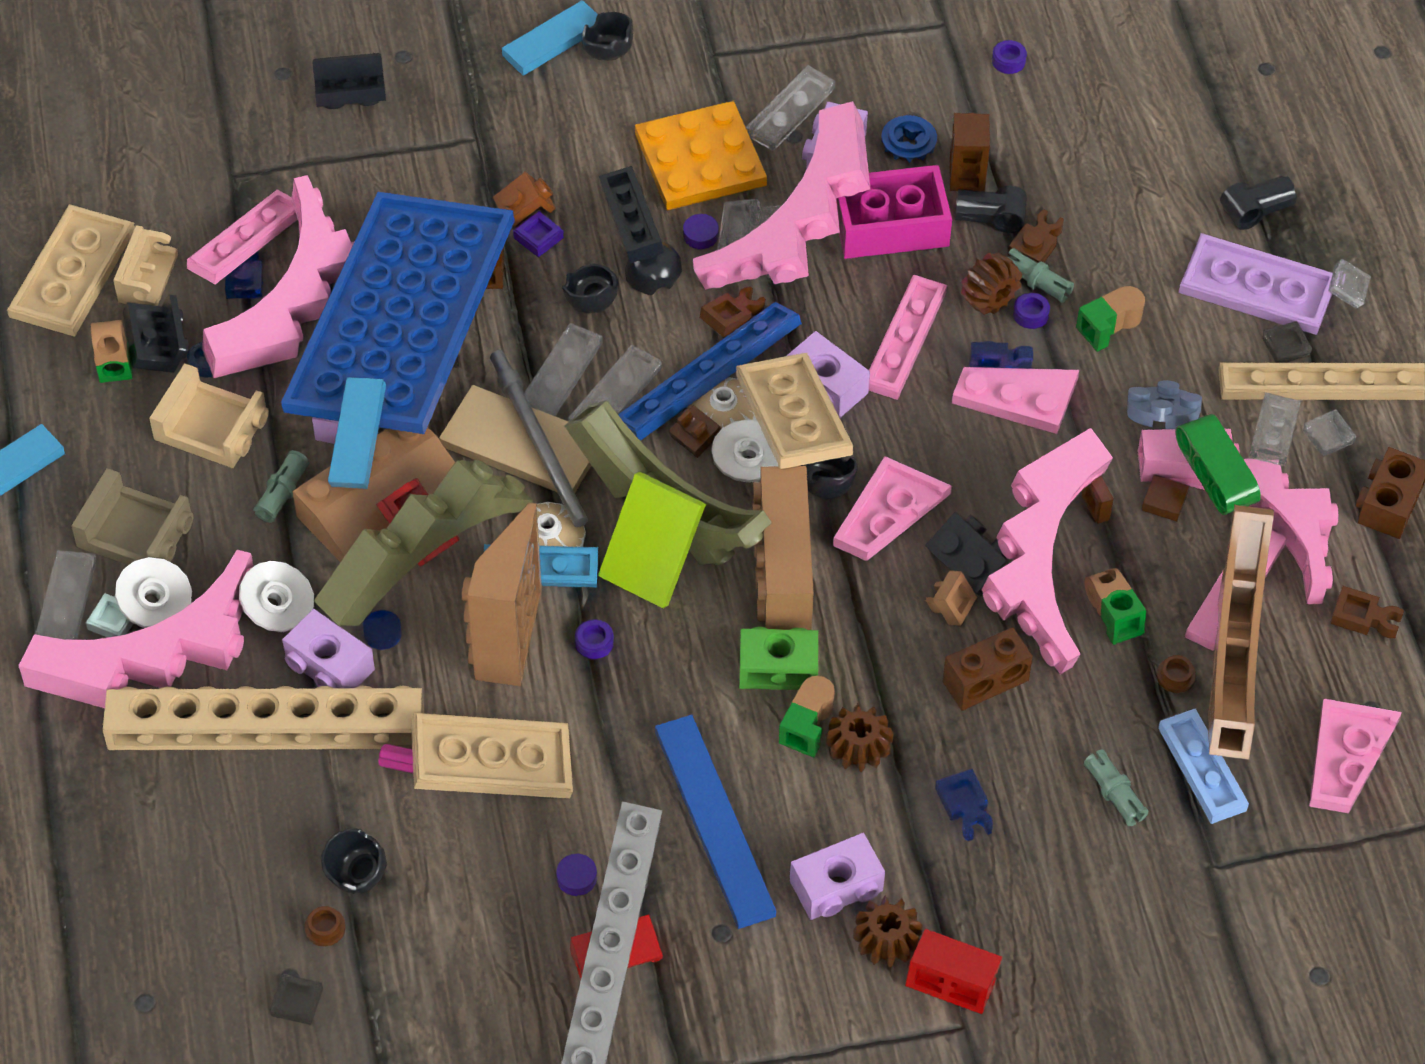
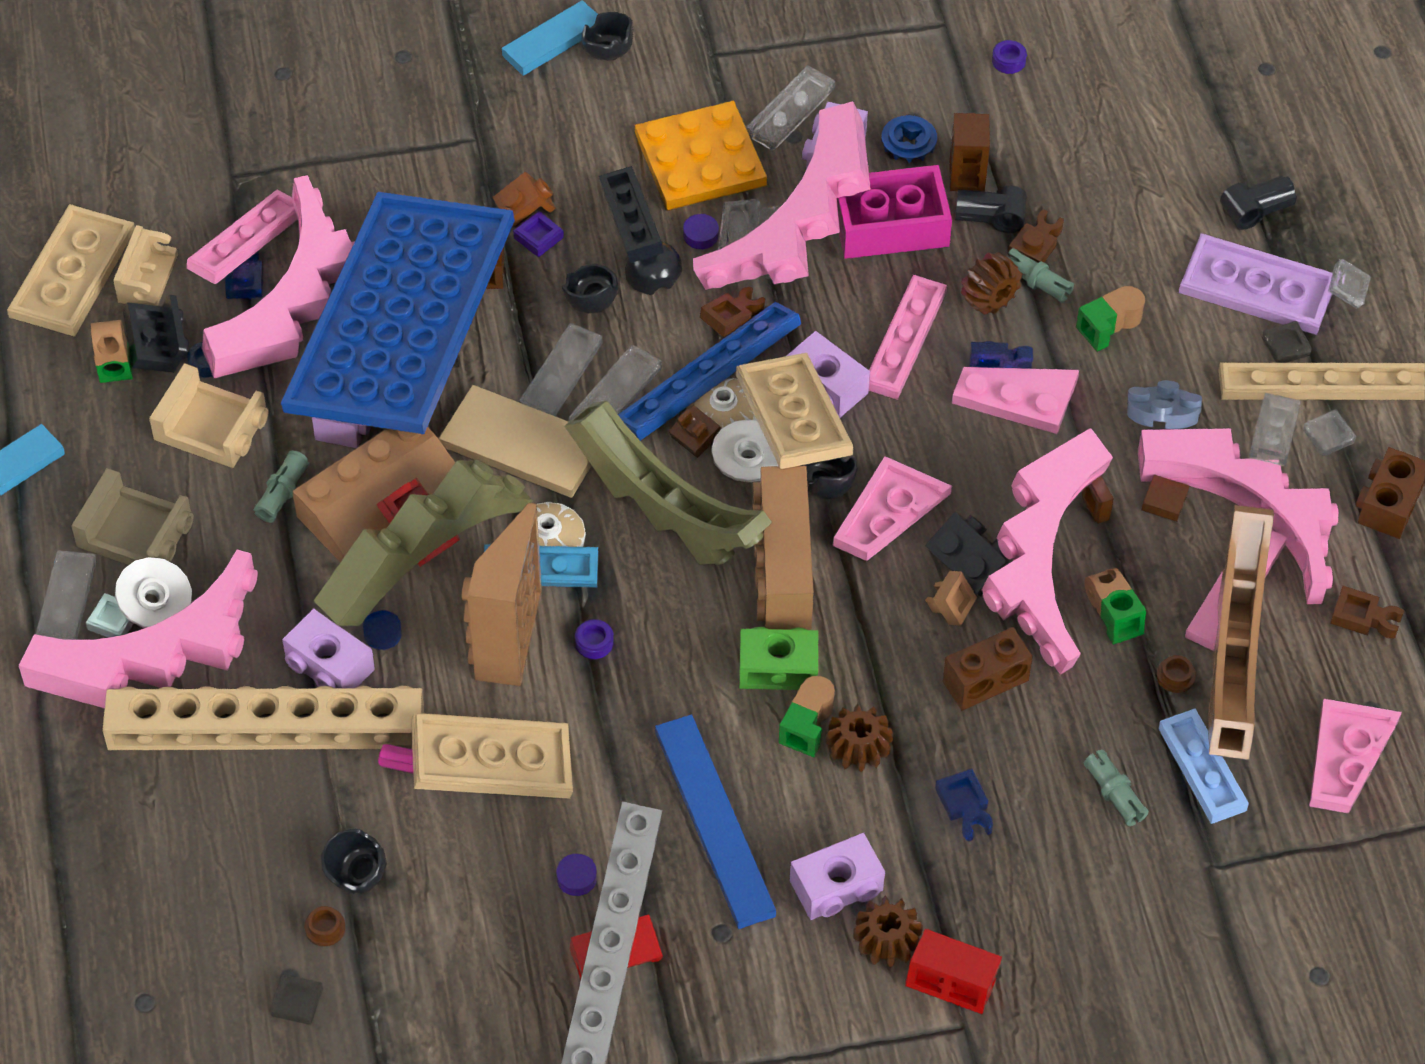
(284, 585): white dish -> none
(349, 80): black bracket -> none
(357, 433): dark azure tile -> none
(512, 385): flat silver bar -> none
(651, 539): lime tile -> none
(1031, 310): dark purple tile -> none
(1217, 463): green beam -> none

